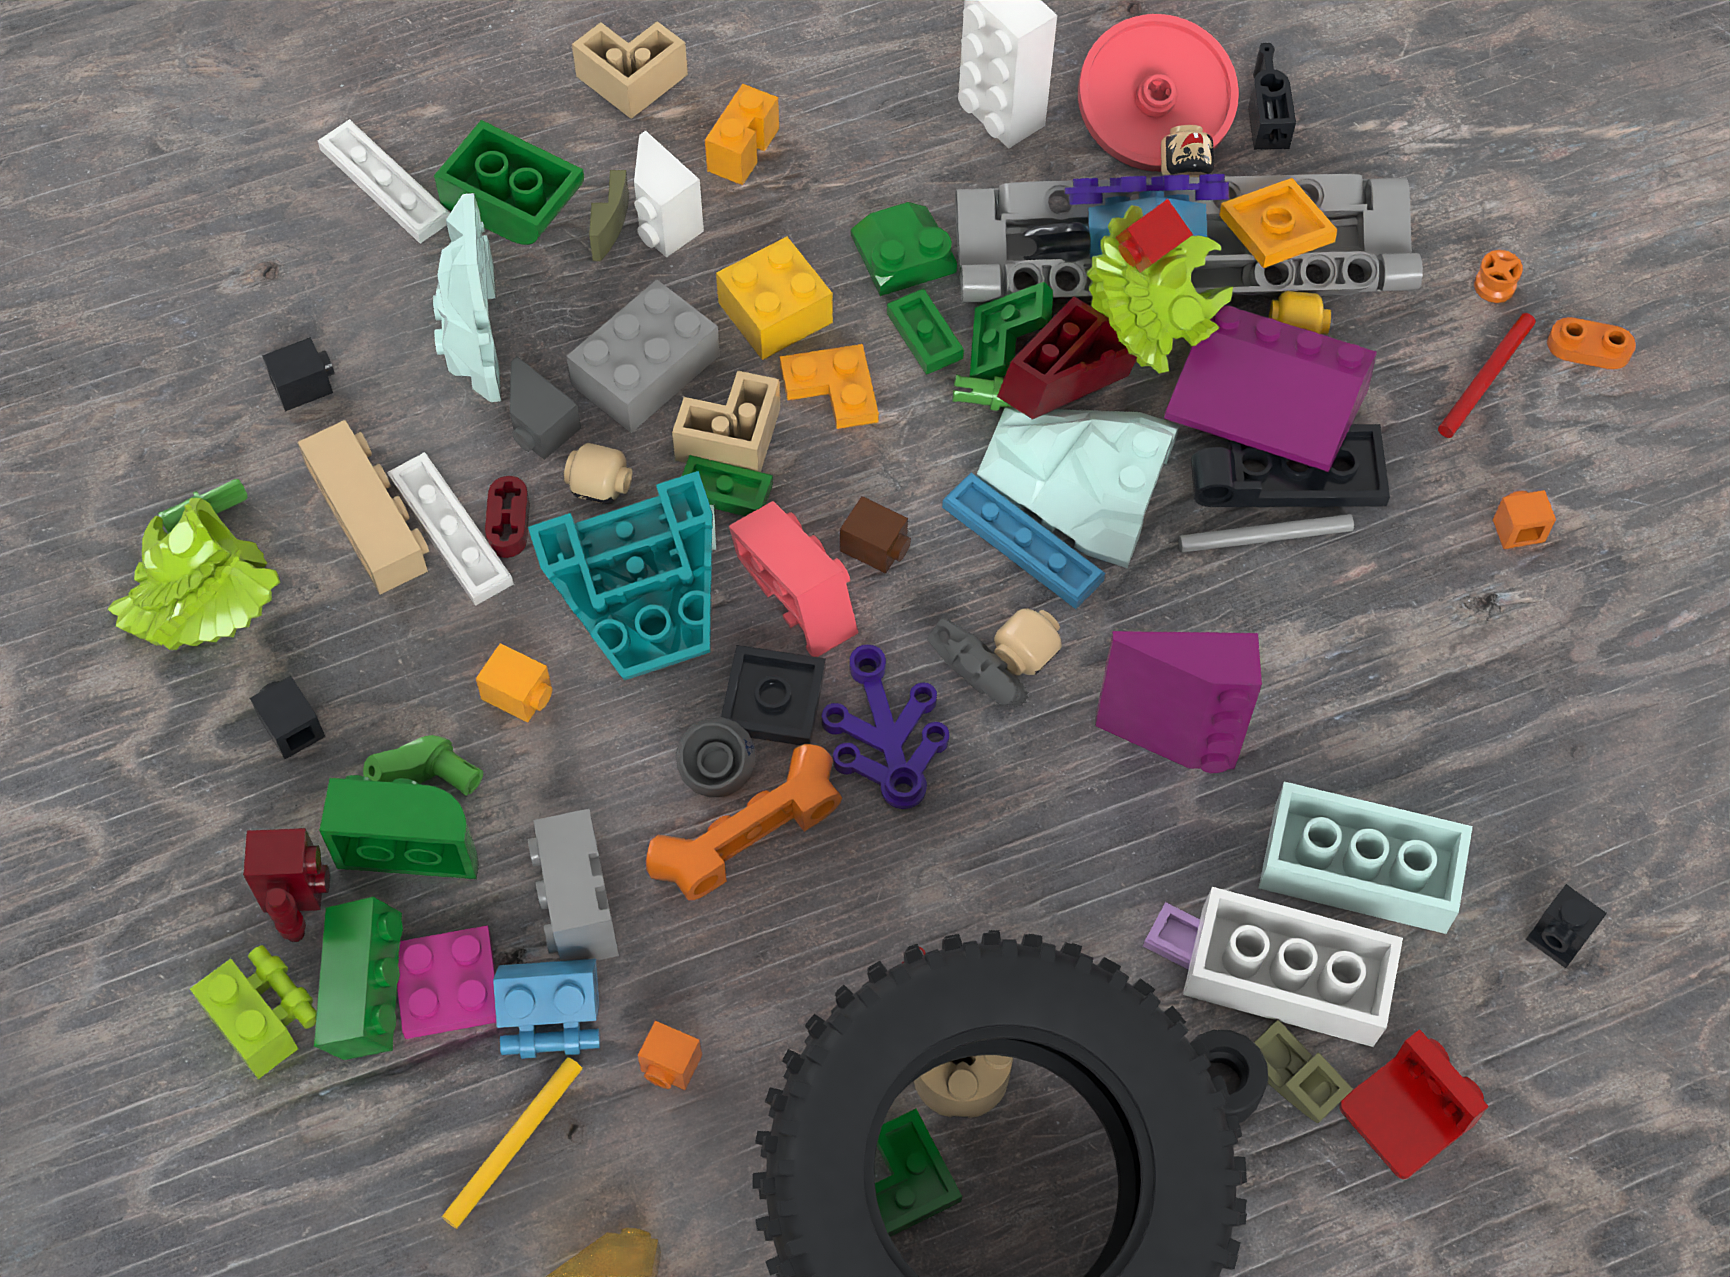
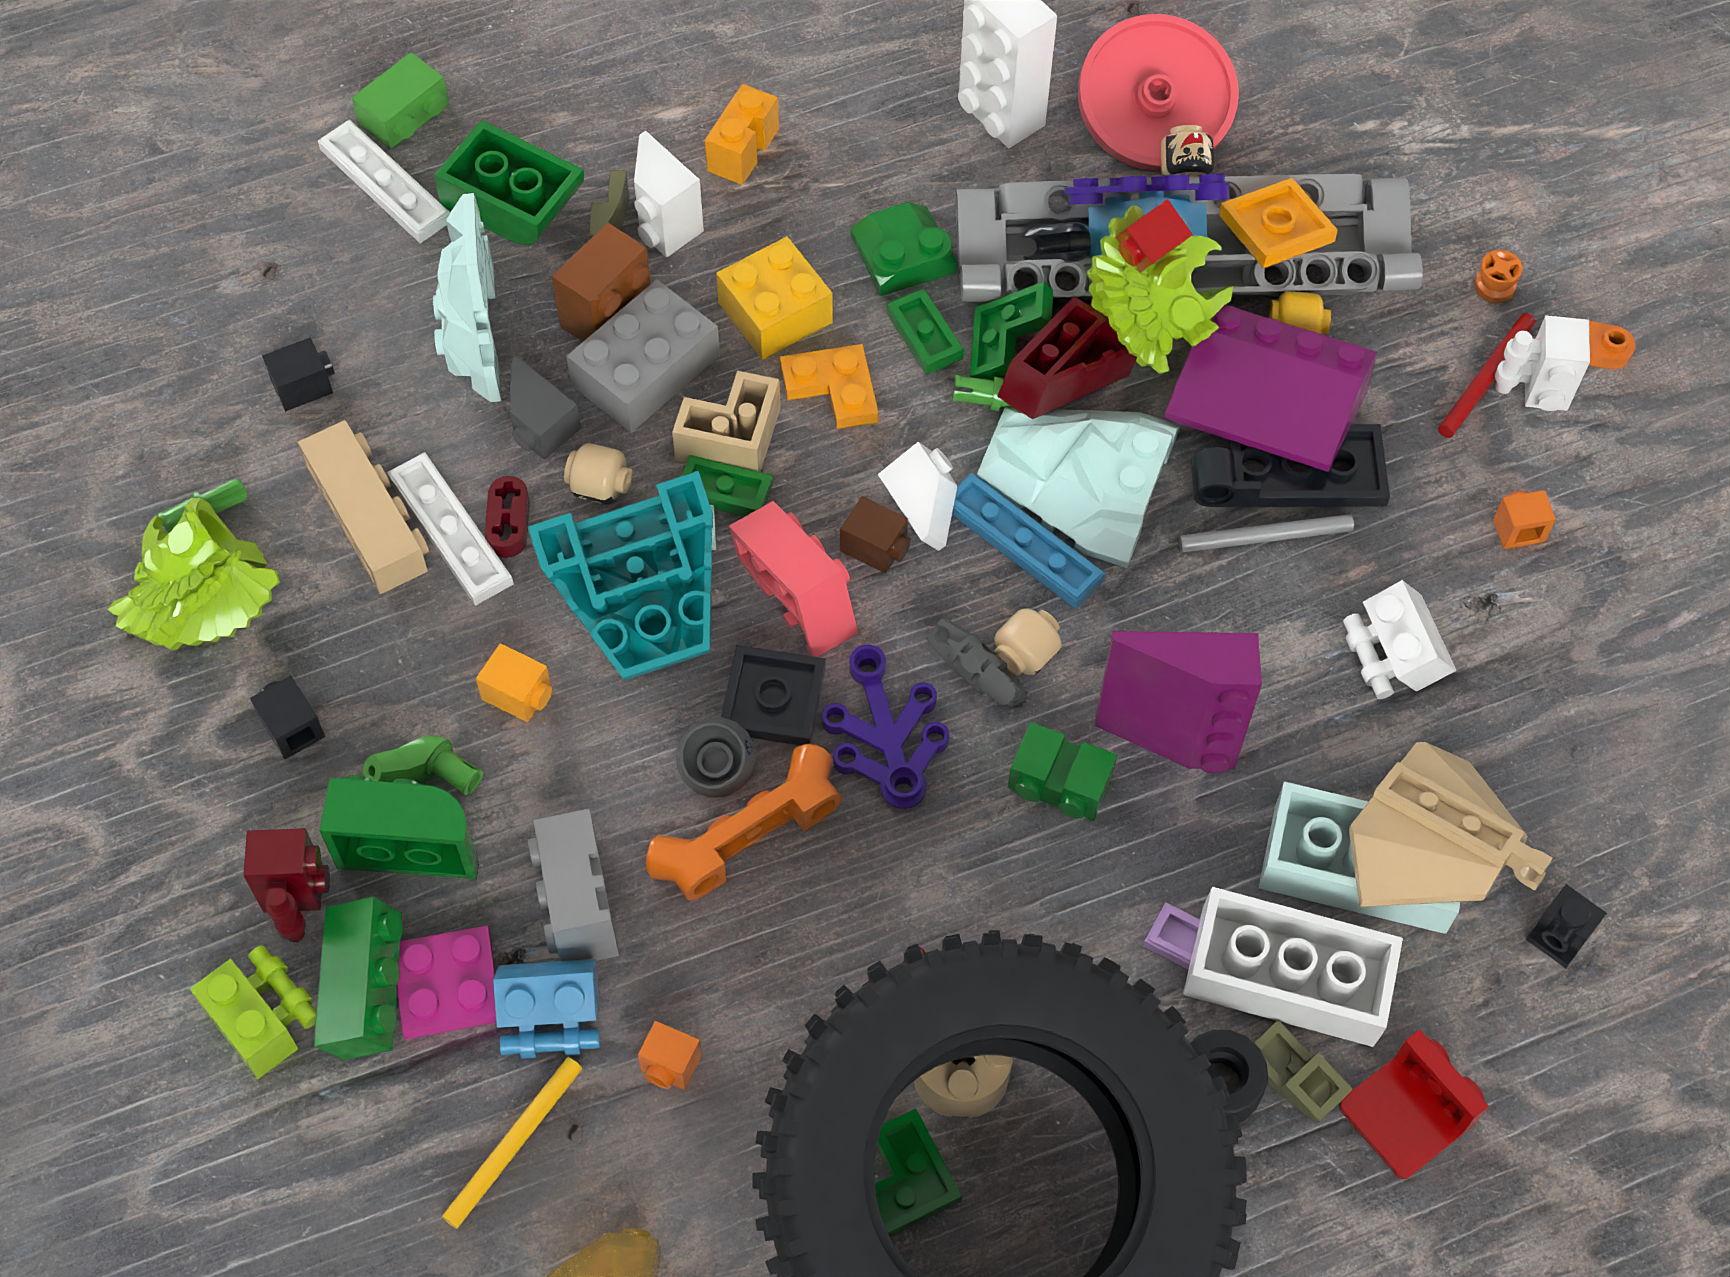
(400, 100): none -> bright green brick
(600, 281): none -> dark orange brick
(630, 72): tan brick -> none
(923, 492): none -> white slope
(1061, 772): none -> green brick
(1270, 104): black piece -> none
(1408, 638): none -> white brick
(1437, 835): none -> tan panel
(1547, 365): none -> white brick

